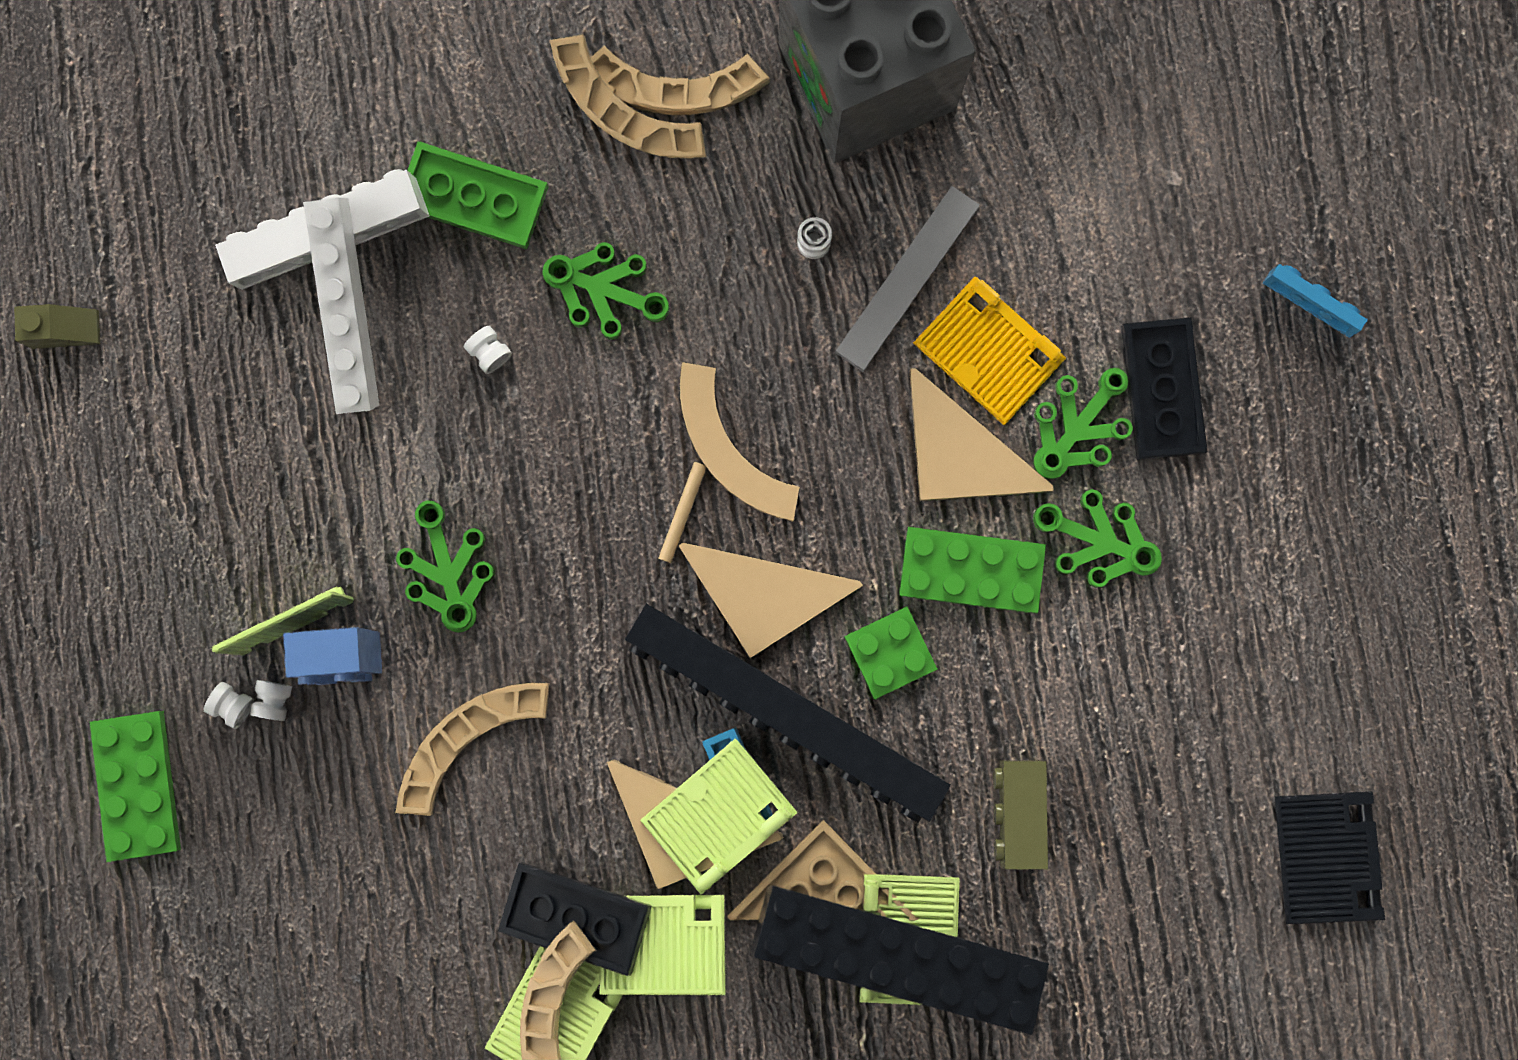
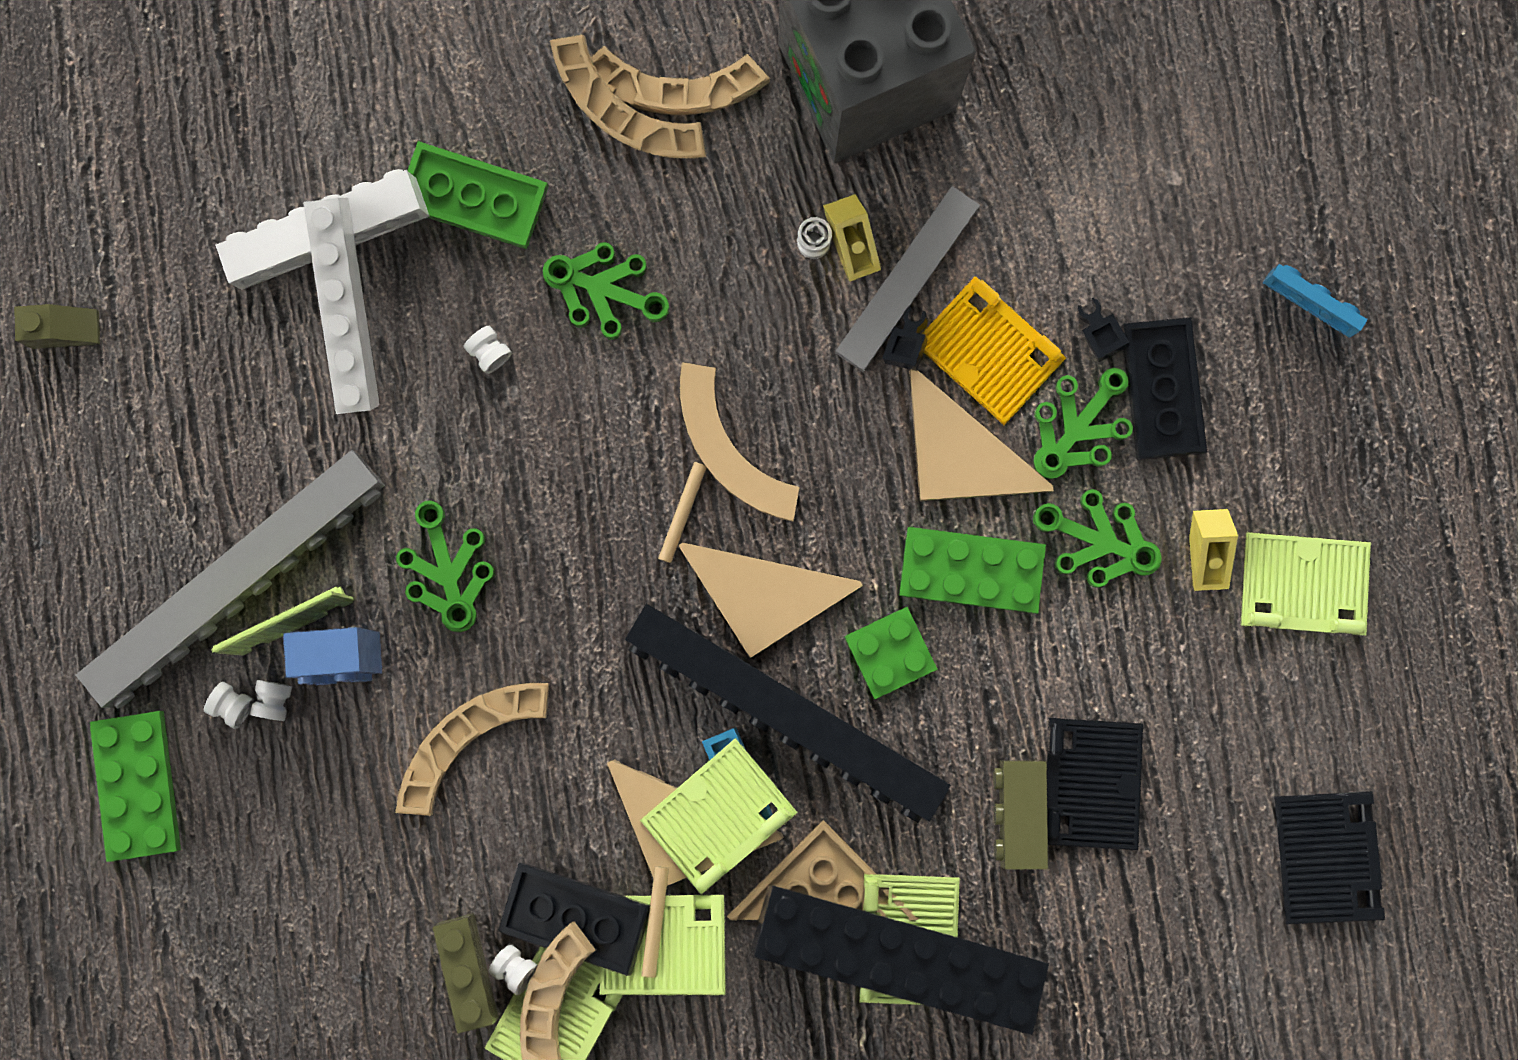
(230, 581): none -> light grey brick
(465, 973): none -> olive brick
(513, 969): none -> white wheel
(655, 922): none -> tan bar
(852, 237): none -> light yellow slope
(907, 344): none -> black plate
(1094, 783): none -> black window
(1103, 334): none -> black plate
(1212, 549): none -> light yellow slope
(1306, 583): none -> yellowish green window

